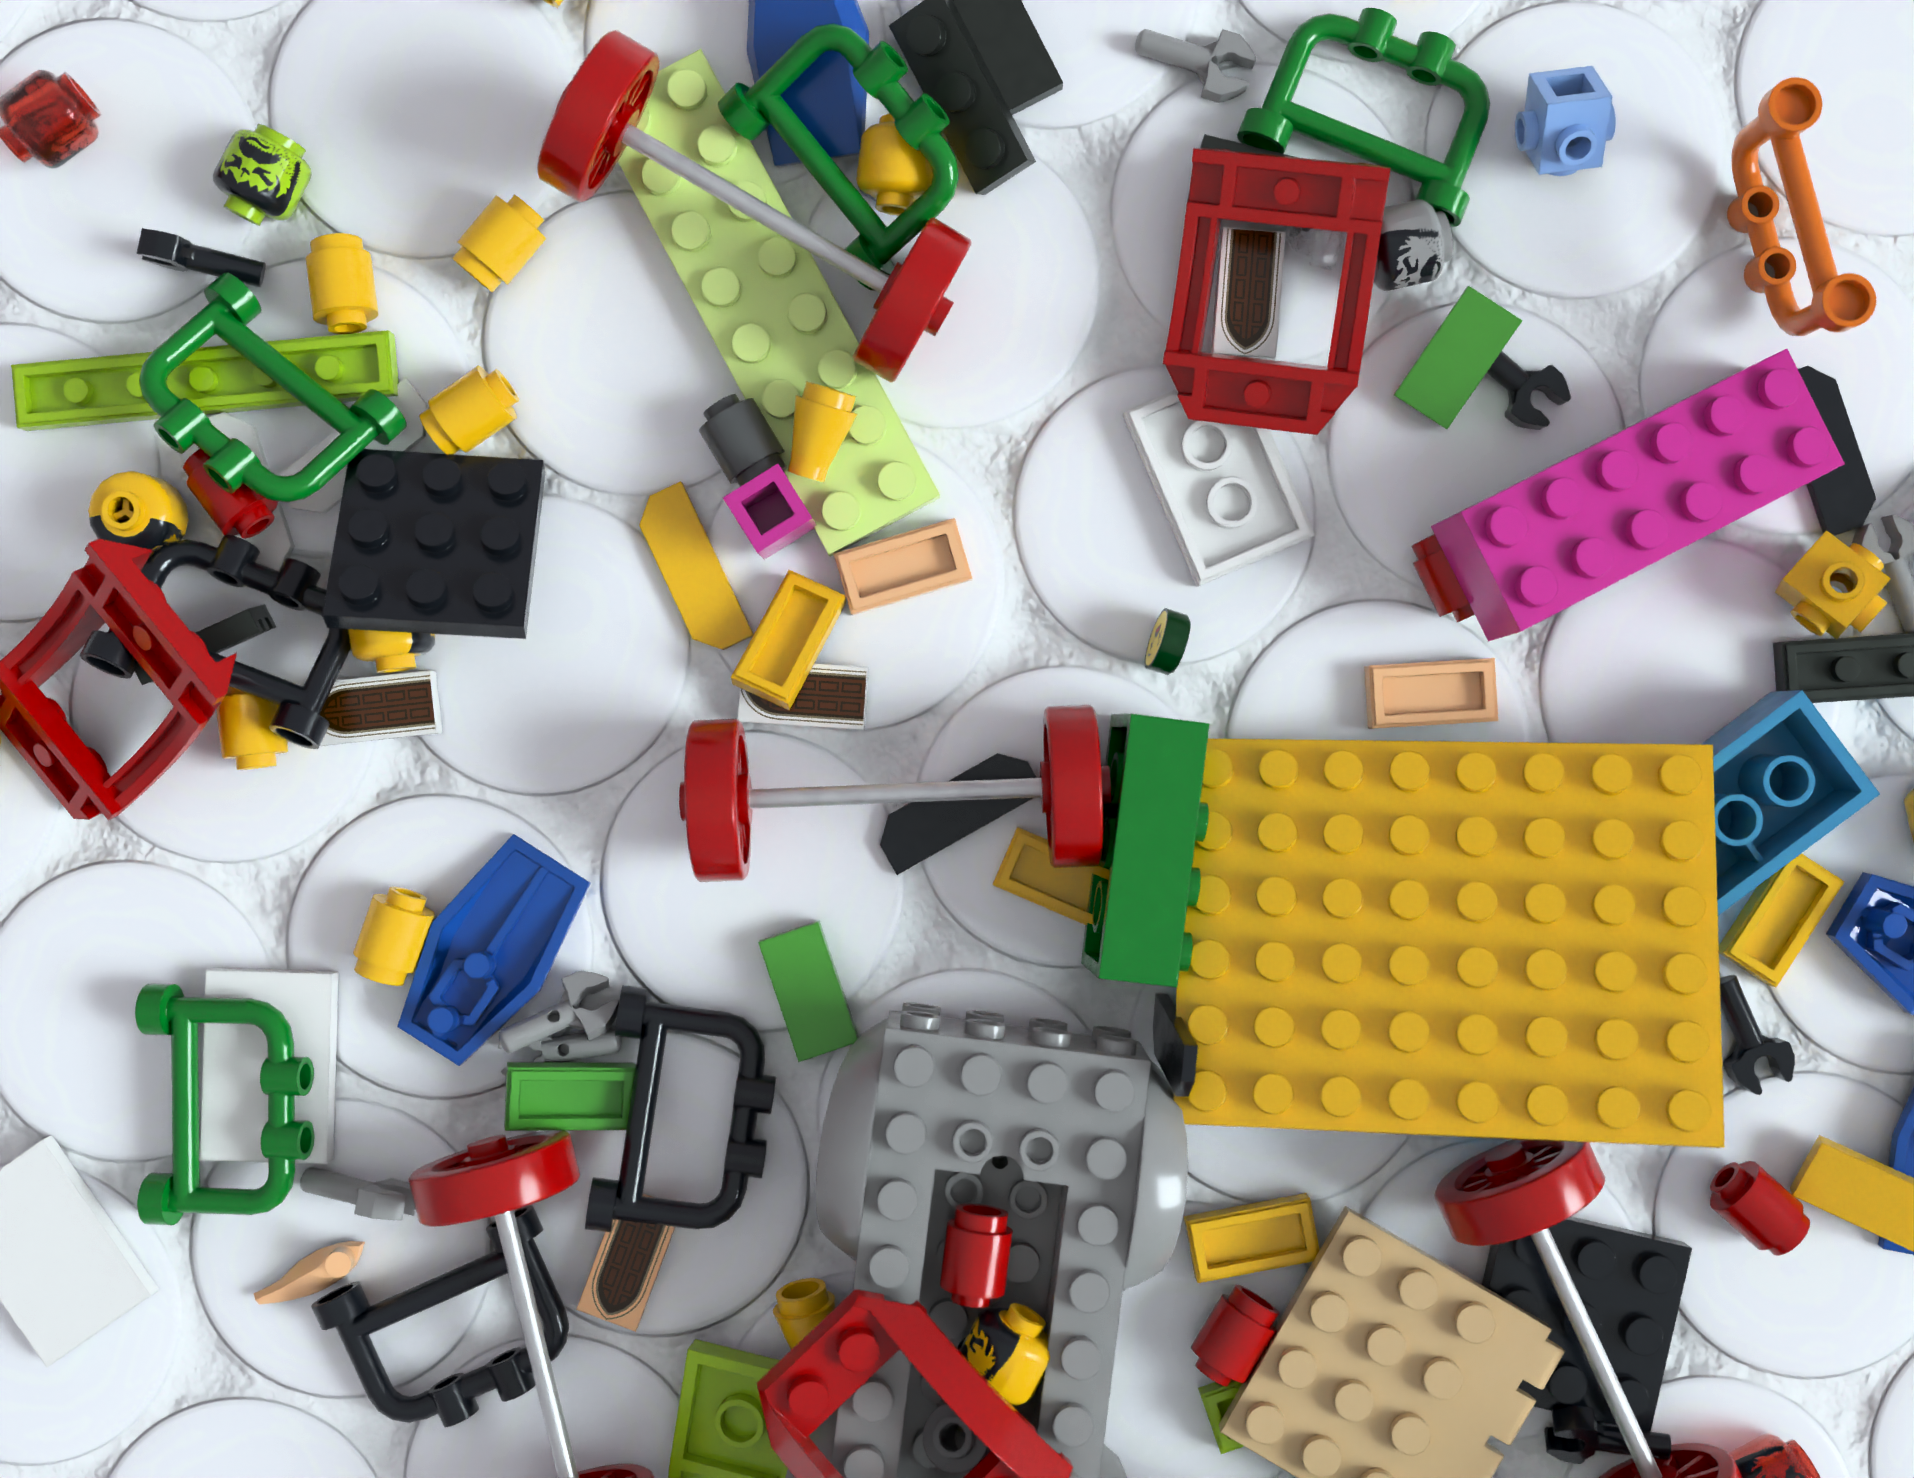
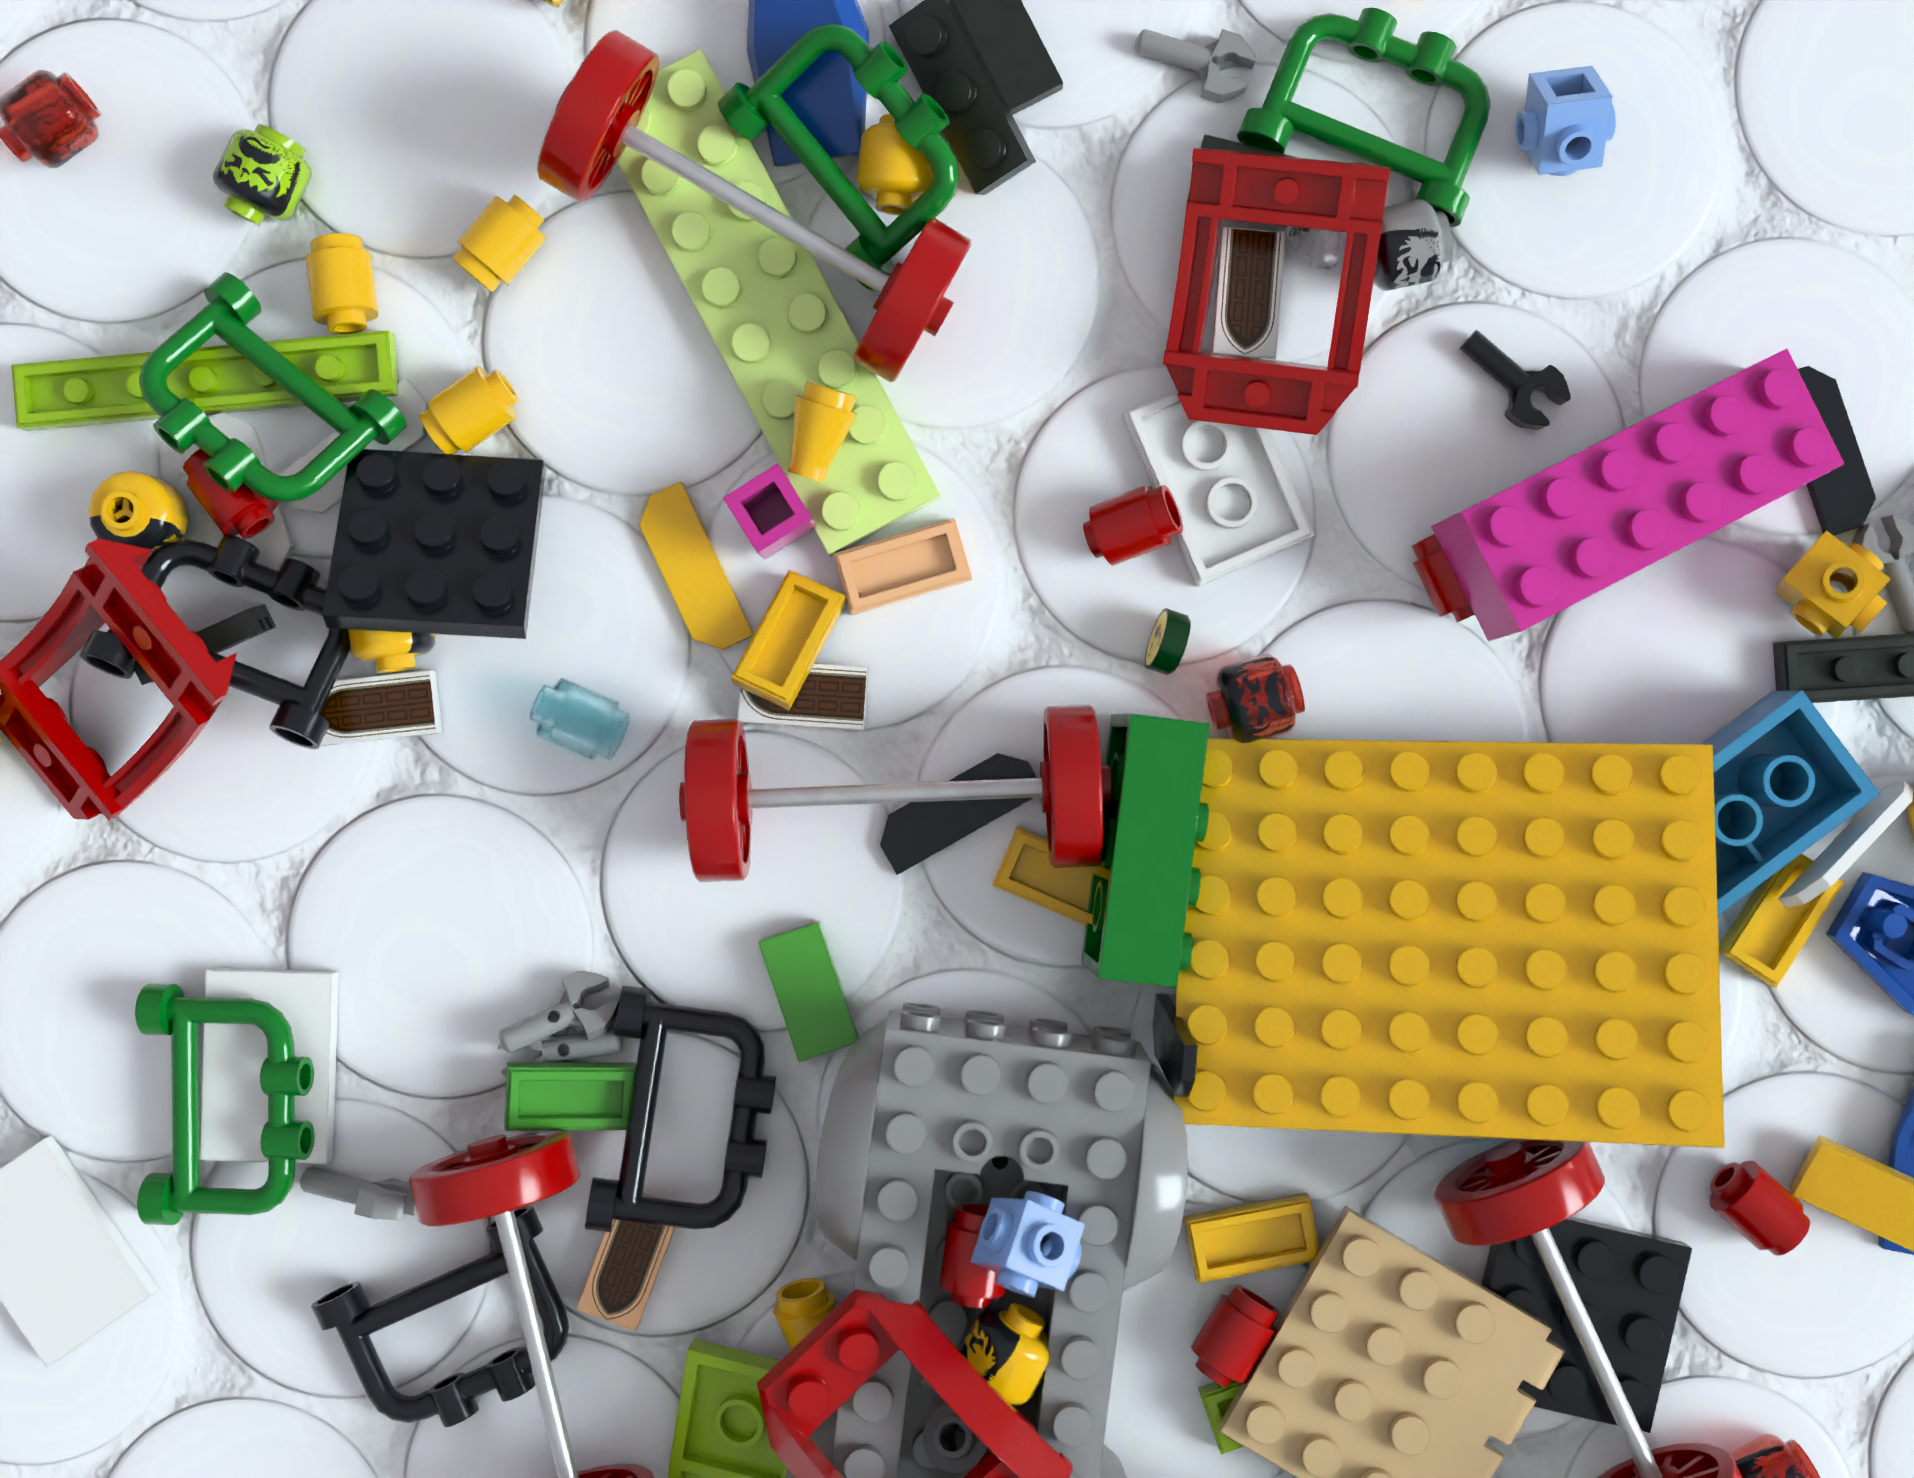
(180, 255): black bar -> none
(246, 732): yellow brick -> none
(313, 1273): light nougat bar -> none
(392, 936): yellow brick -> none
(491, 949): blue piece -> none
(579, 719): none -> clear light blue brick
(741, 439): dark grey brick -> none
(1029, 1243): none -> light blue brick
(1132, 524): none -> red brick
(1256, 699): none -> head
(1431, 693): light nougat tile -> none
(1457, 357): bright green tile -> none
(1578, 1436): black bar -> none
(1750, 1041): black bar -> none
(1837, 300): orange bar -> none
(1849, 845): none -> white piece

